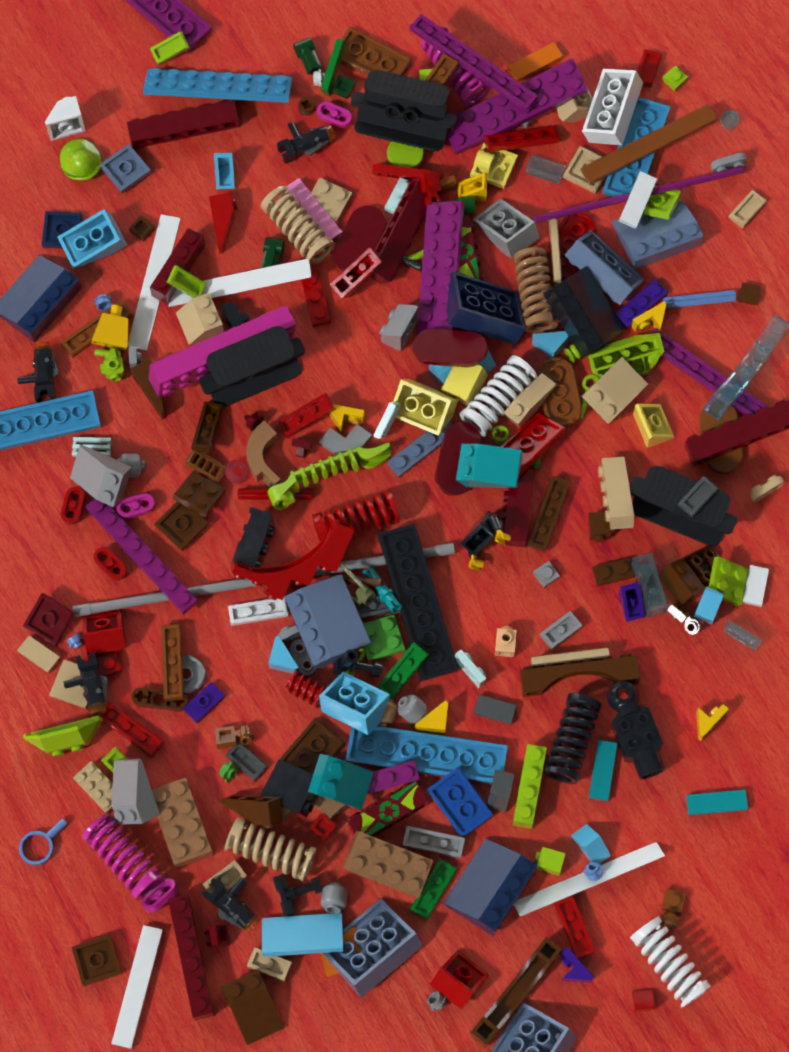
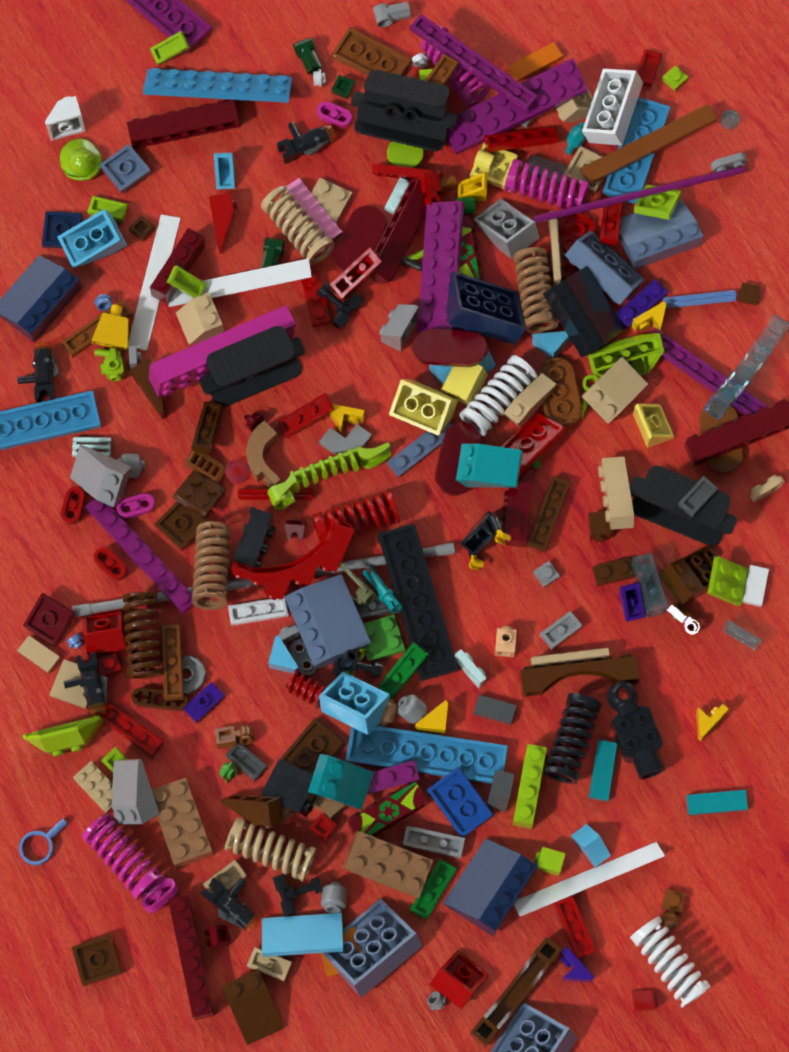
(116, 208): none -> lime tile
(134, 600): none -> reddish brown piece
(137, 987): white tile -> none
(202, 566): none -> medium nougat piece
(232, 316): black leg -> none
(295, 526): none -> dark red tile
(301, 447): dark red tile -> none
(306, 100): reddish brown bush -> none
(333, 66): green tile -> none
(343, 308): none -> black bar
(365, 581): reddish brown bar -> none
(386, 15): none -> light grey piece
(387, 419): light aqua tile -> none
(420, 60): none -> white plate
(498, 440): lime bush -> none
(558, 196): none -> dark pink piece
(572, 353): lime bush -> none
(575, 138): none -> teal plant
(593, 871): medium blue plate -> none
(611, 224): none -> red tile
(637, 200): white tile -> none
(708, 605): medium azure slope -> none
(747, 209): tan tile -> none

